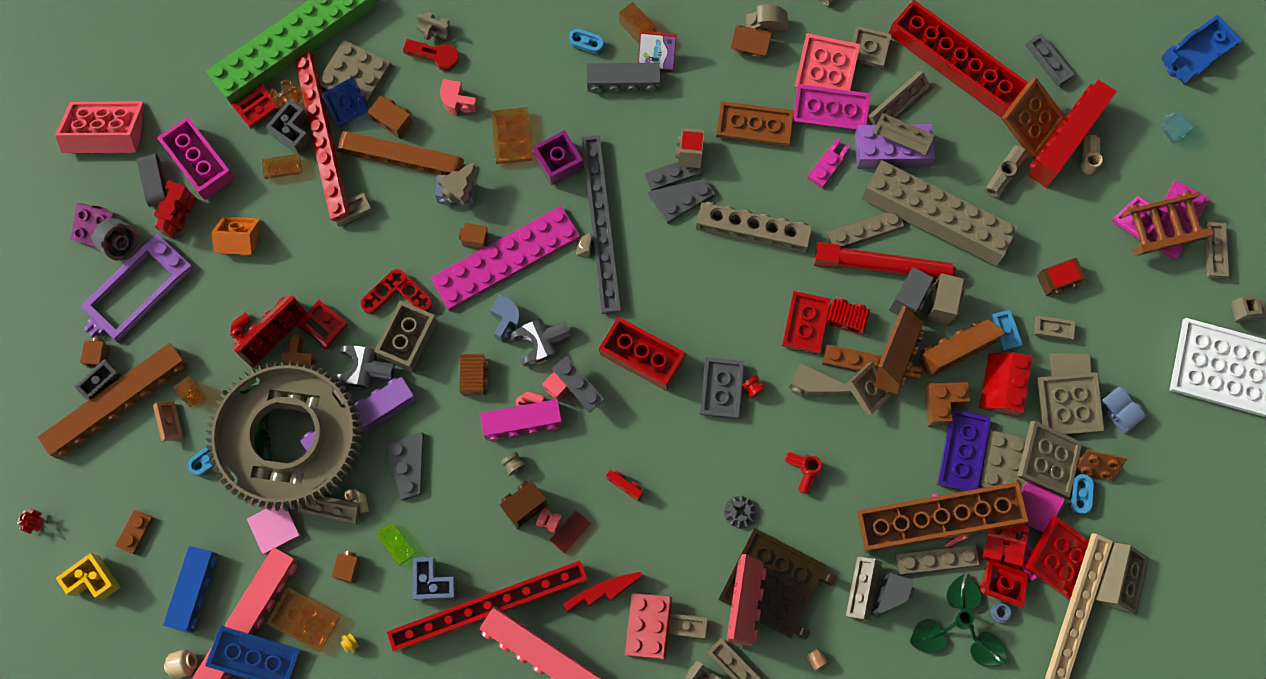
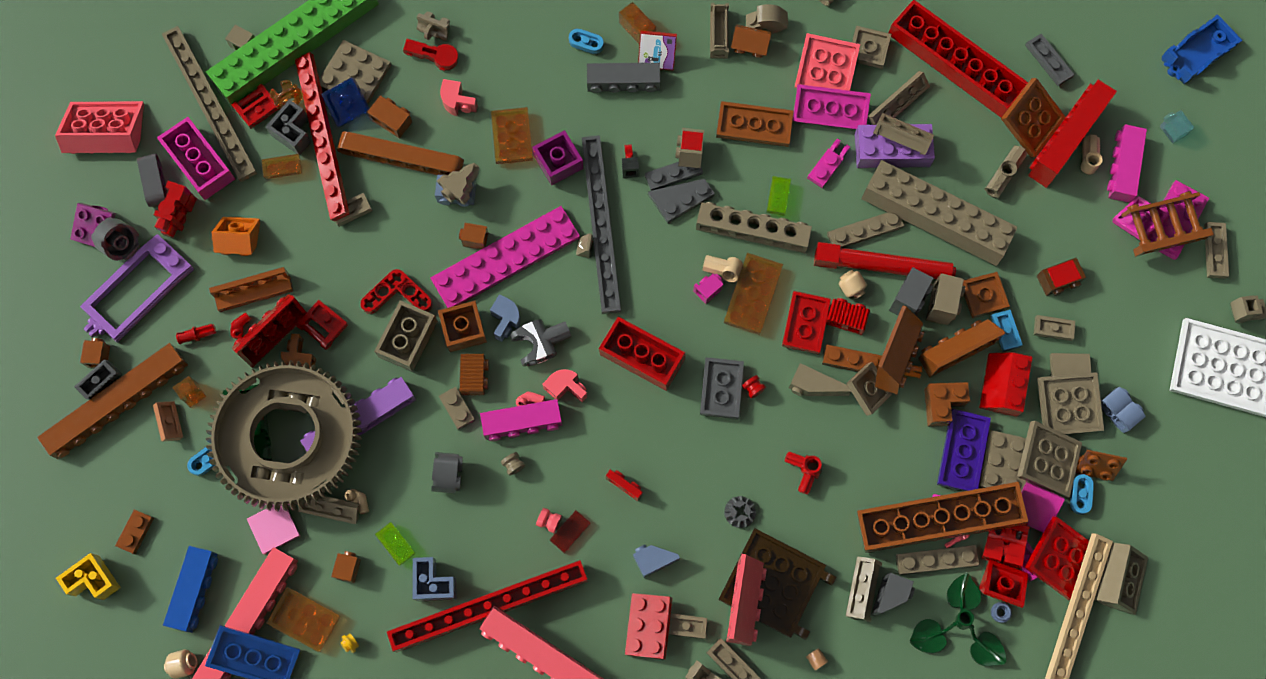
(30, 521): red gear -> none
(195, 333): none -> red axle
(209, 104): none -> dark tan plate
(238, 37): none -> dark tan panel
(252, 289): none -> dark orange fence
(364, 367): dark grey connector -> none
(406, 464): dark grey wing -> none
(446, 471): none -> dark grey brick
(456, 408): none -> dark tan plate
(462, 326): none -> dark orange brick
(523, 504): reddish brown brick -> none
(578, 384): dark grey plate -> none
(610, 588): red slope -> none
(630, 164): none -> pearl dark grey piece
(653, 559): none -> sand blue slope
(708, 287): none -> dark pink brick
(719, 30): none -> dark tan container
(728, 269): none -> tan piece
(753, 293): none -> clear orange plate
(778, 195): none -> clear neon green plate
(852, 284): none -> tan head
(985, 295): none -> dark orange plate
(1127, 163): none -> dark pink brick

